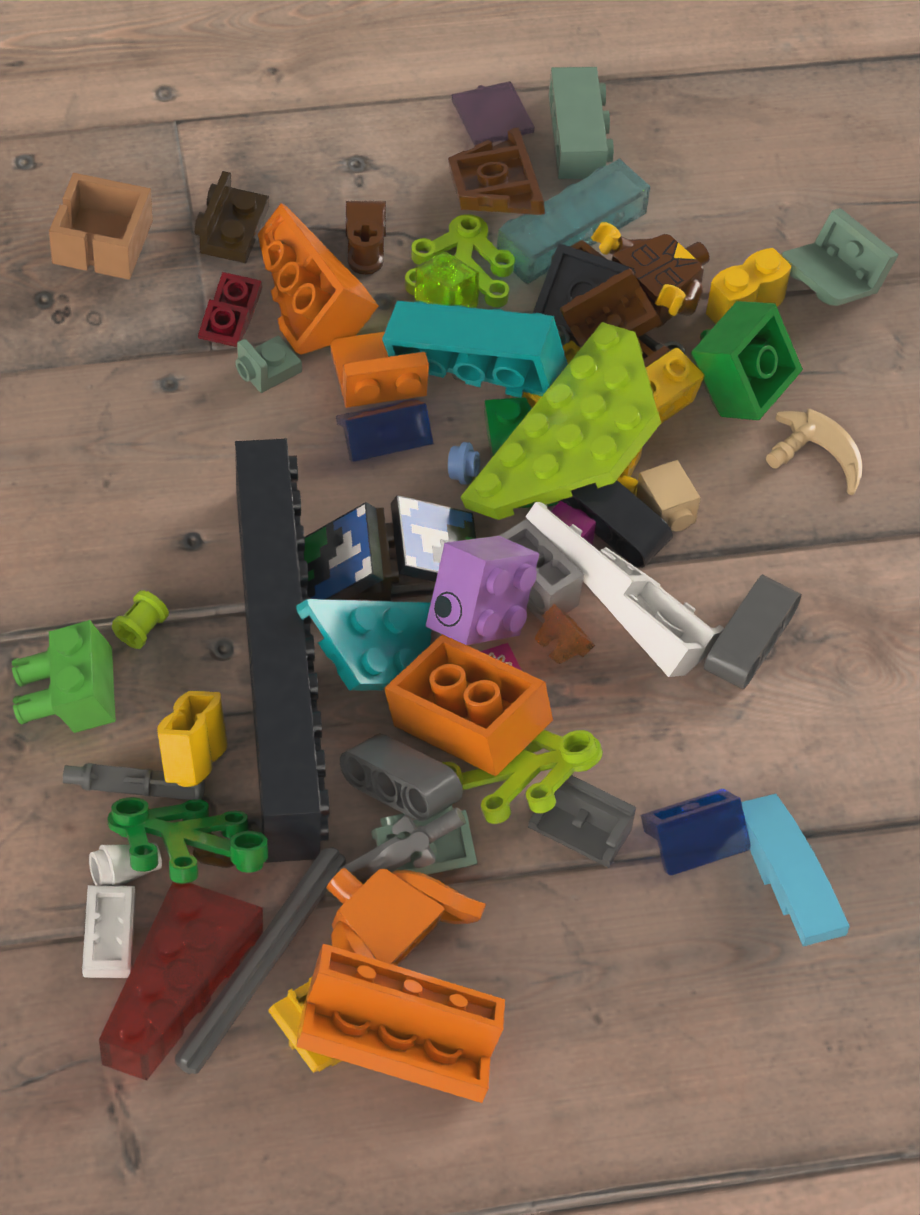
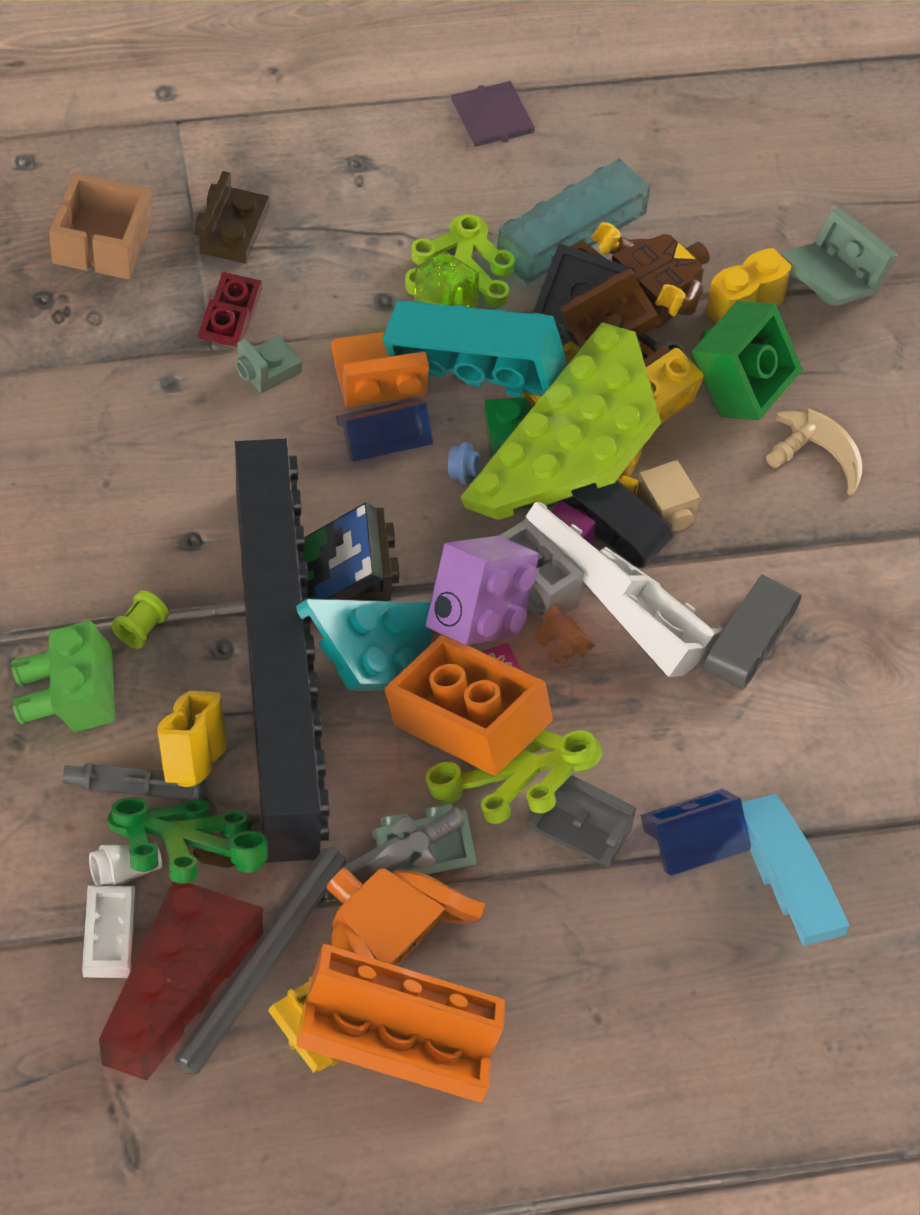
(313, 288): orange wedge -> none
(365, 235): reddish brown piece -> none
(401, 777): dark grey beam -> none
(421, 533): tile -> none
(497, 178): reddish brown wing -> none
(579, 121): sand green brick -> none

